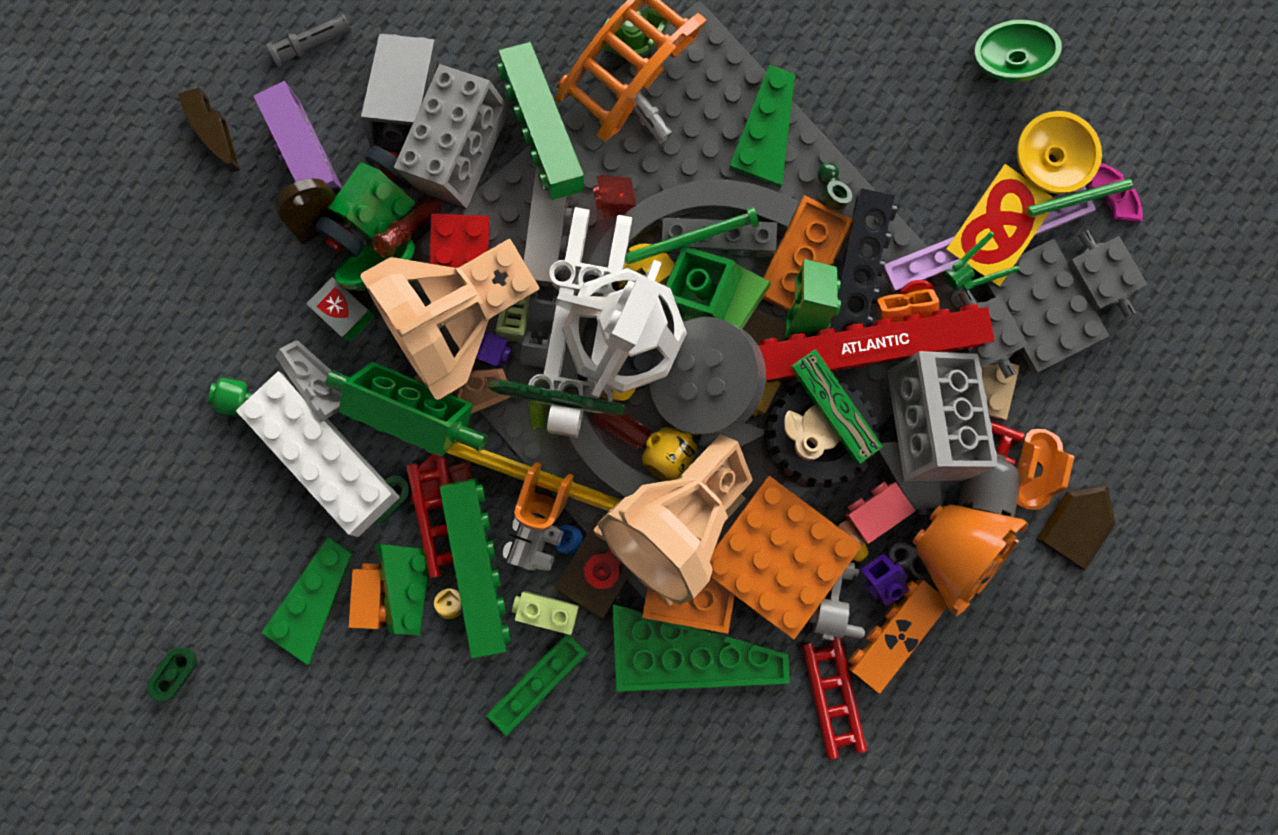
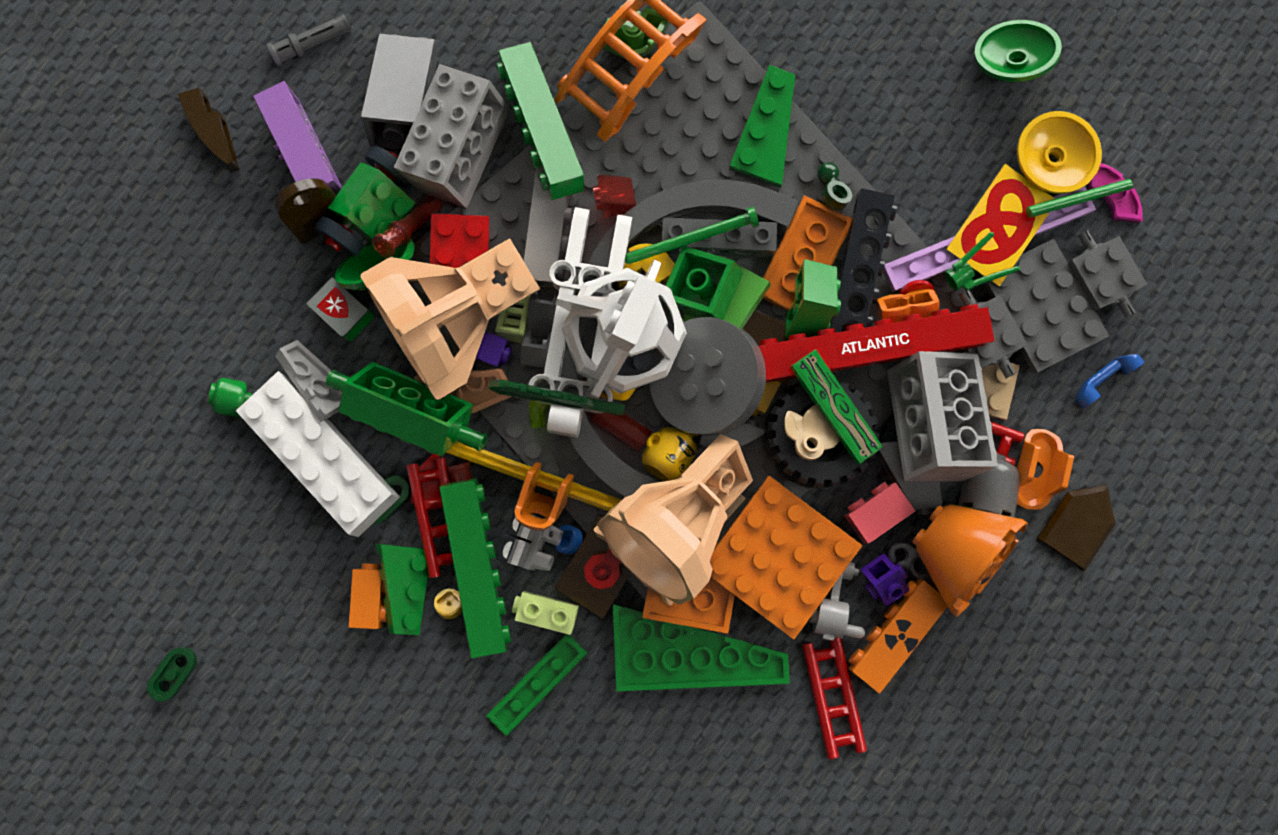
(305, 610): green wing -> none
(650, 117): light grey pin -> none
(849, 529): light nougat arm -> none
(1088, 394): none -> blue bar

